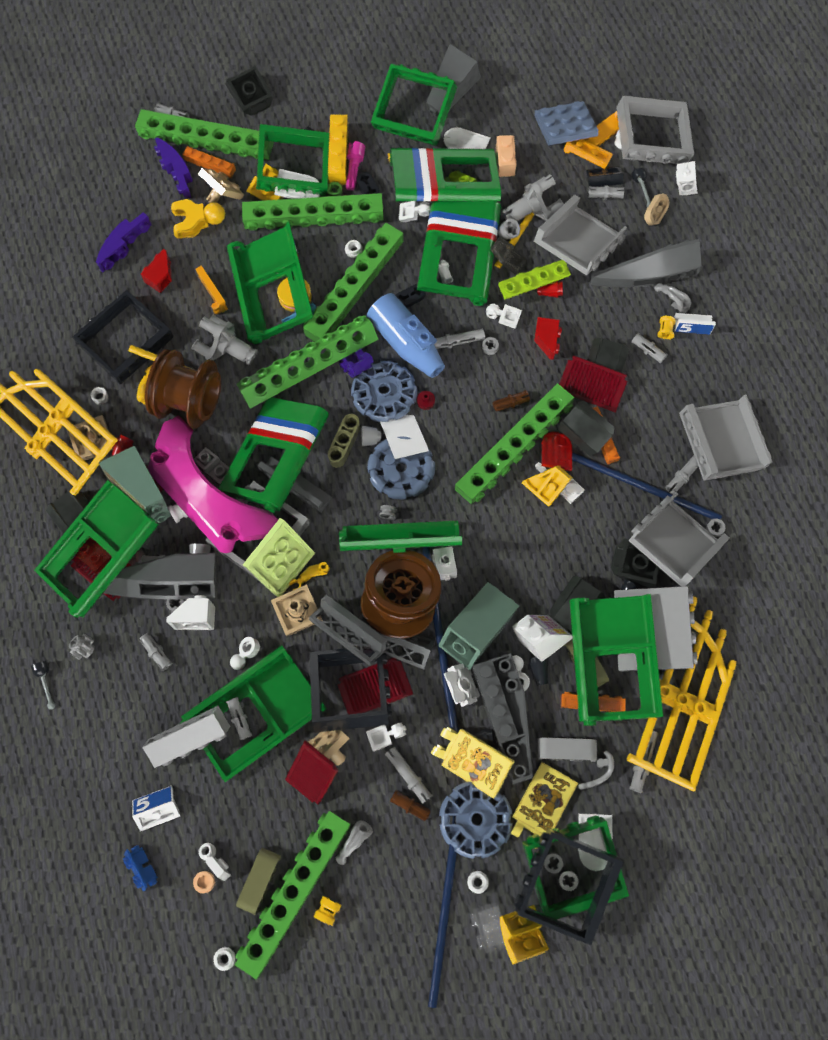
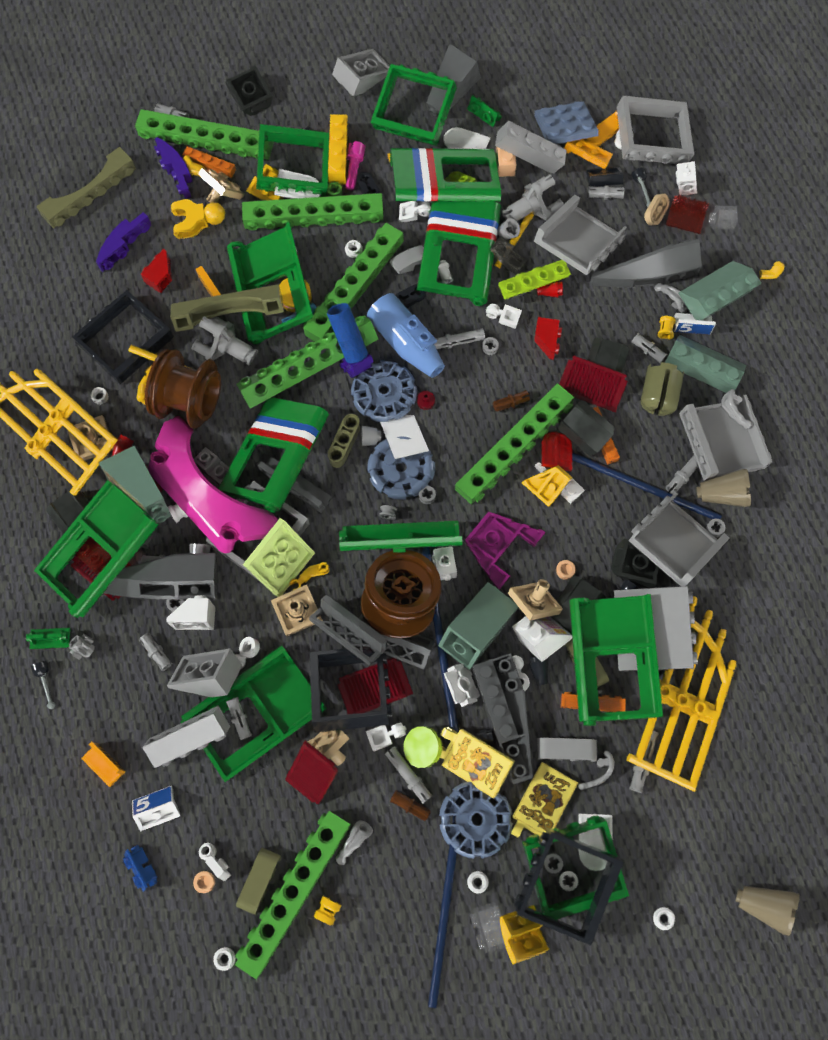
(49, 638): none -> green hinge
(59, 209): none -> olive arch
(103, 764): none -> light orange panel
(190, 313): none -> olive arch
(193, 168): none -> yellow arm
(206, 673): none -> light grey slope
(347, 332): none -> blue piece
(360, 71): none -> light grey slope
(407, 260): none -> light grey slope
(422, 747): none -> tile
(429, 489): none -> light grey bush
(483, 111): none -> green hinge
(492, 539): none -> magenta wing
(530, 147): none -> light grey brick
(535, 600): none -> tan plate
(565, 569): none -> light nougat tile
(657, 377): none -> olive cylinder
(671, 918): none -> white plate
(687, 214): none -> clear red hinge
(706, 364): none -> sand green slope
(719, 289): none -> sand green slope
(723, 218): none -> clear brick
(727, 489): none -> dark tan cone
(729, 403): none -> light grey piece
(770, 906): none -> dark tan cone
(774, 272): none -> yellow arm

